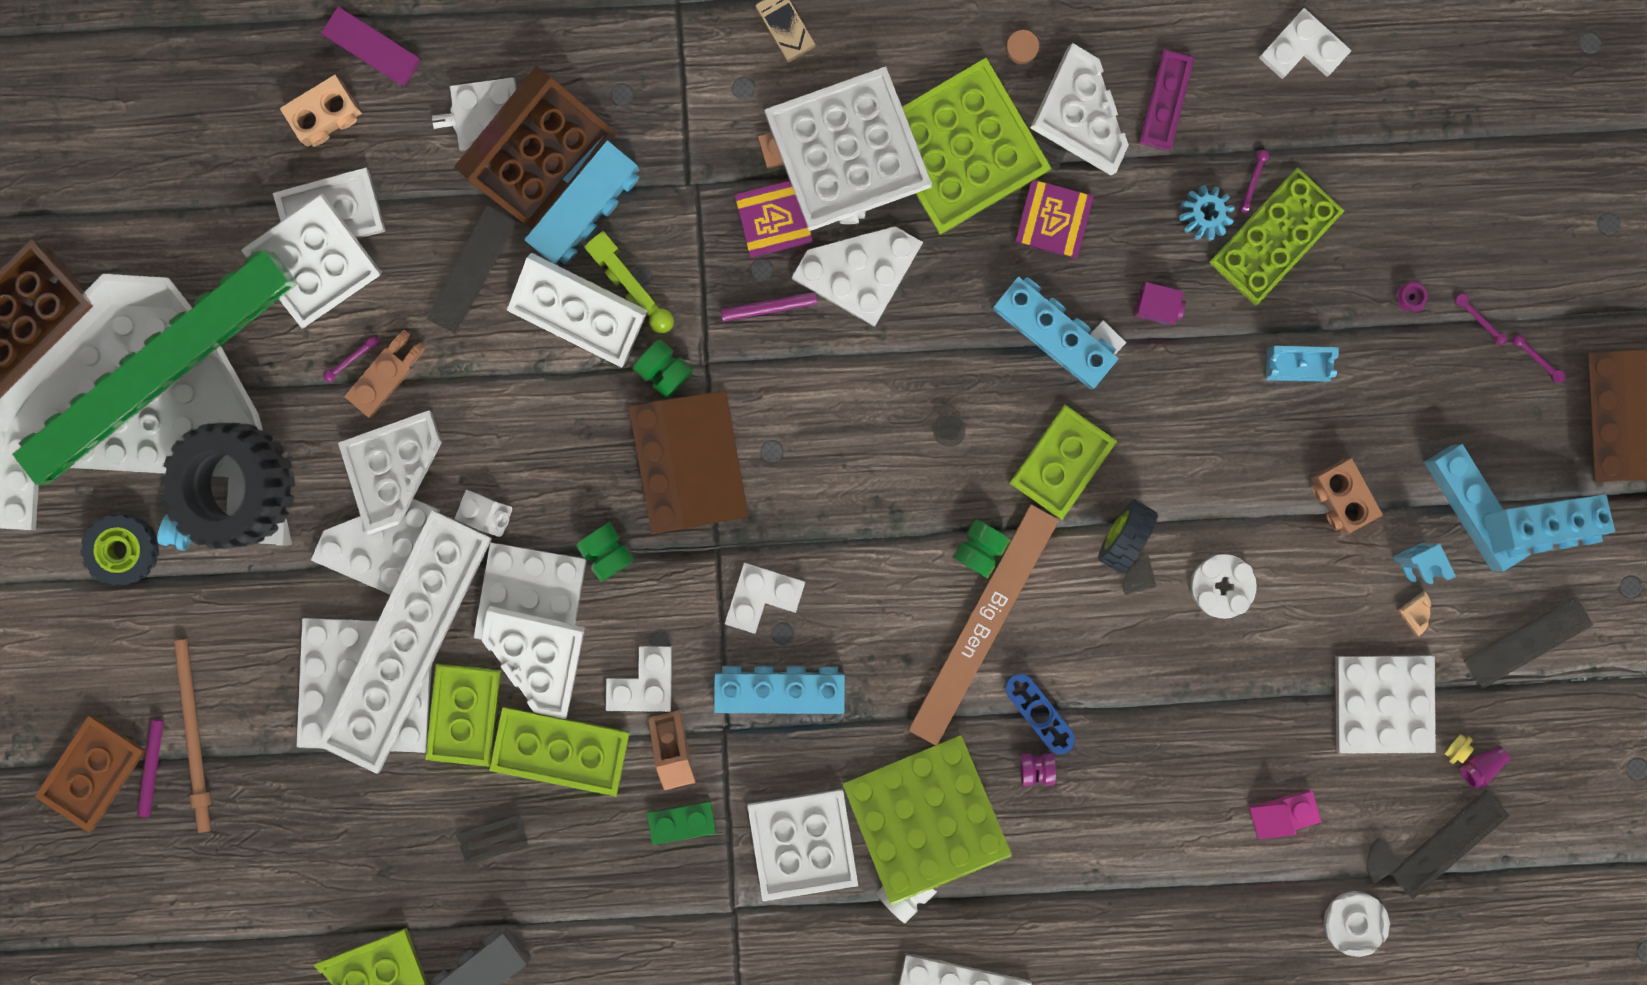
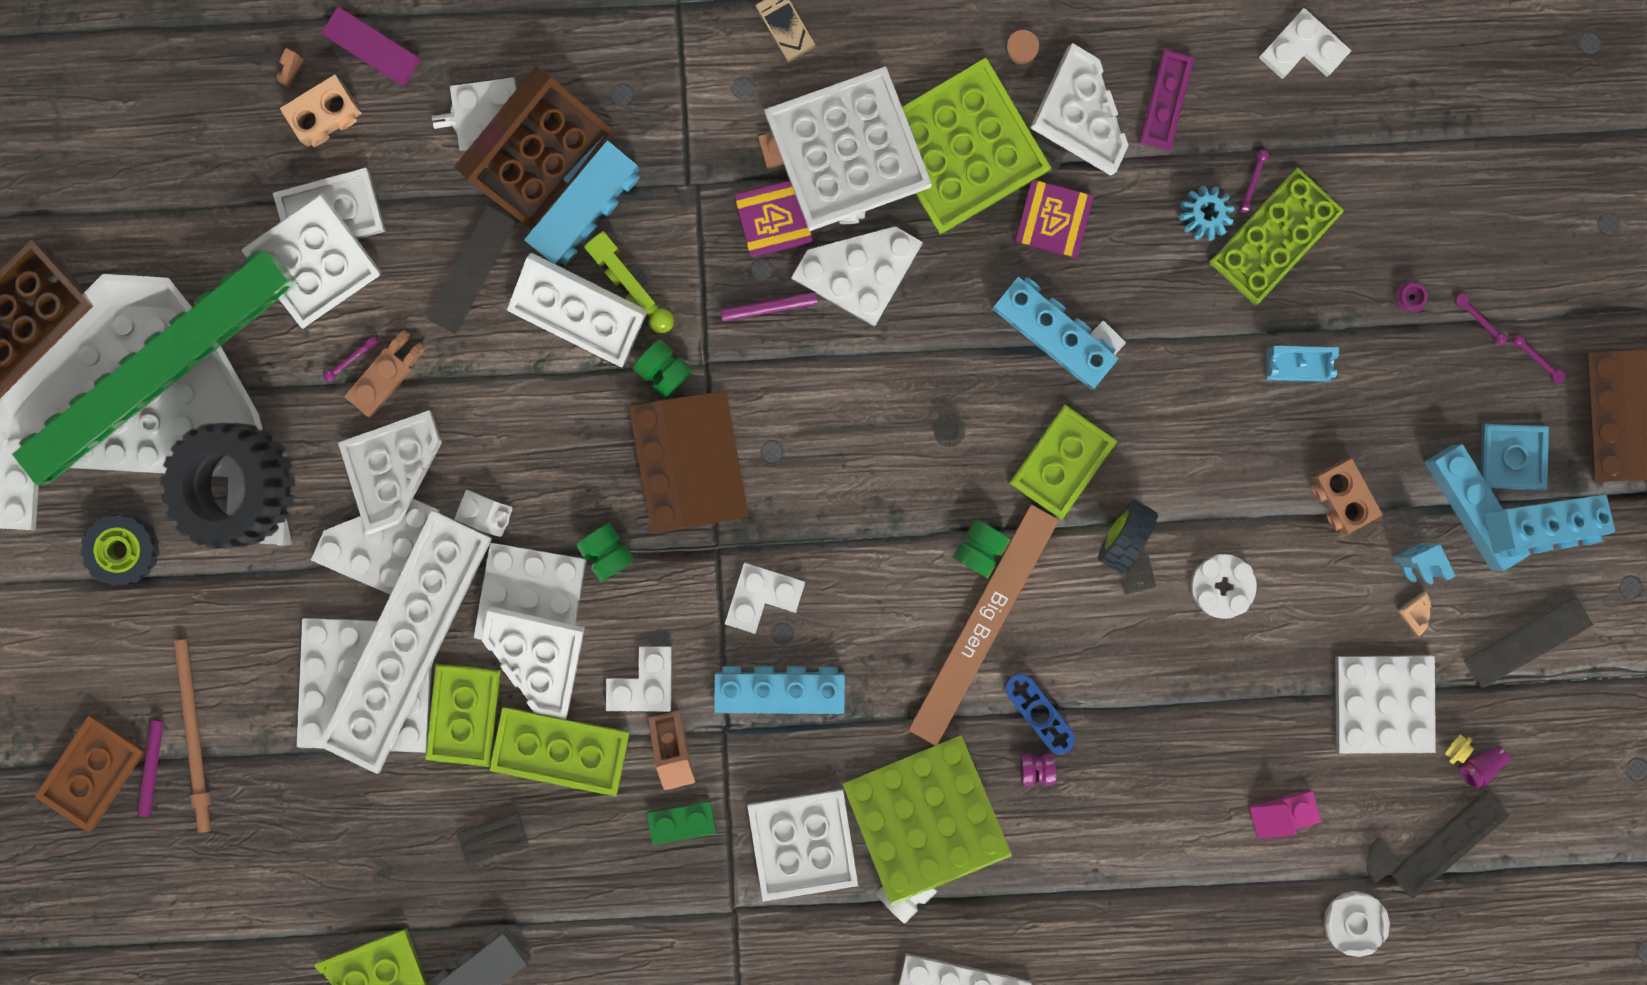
(170, 535): medium azure wheel -> none
(292, 63): none -> nougat tile
(1159, 304): magenta brick -> none
(1514, 456): none -> medium azure tile

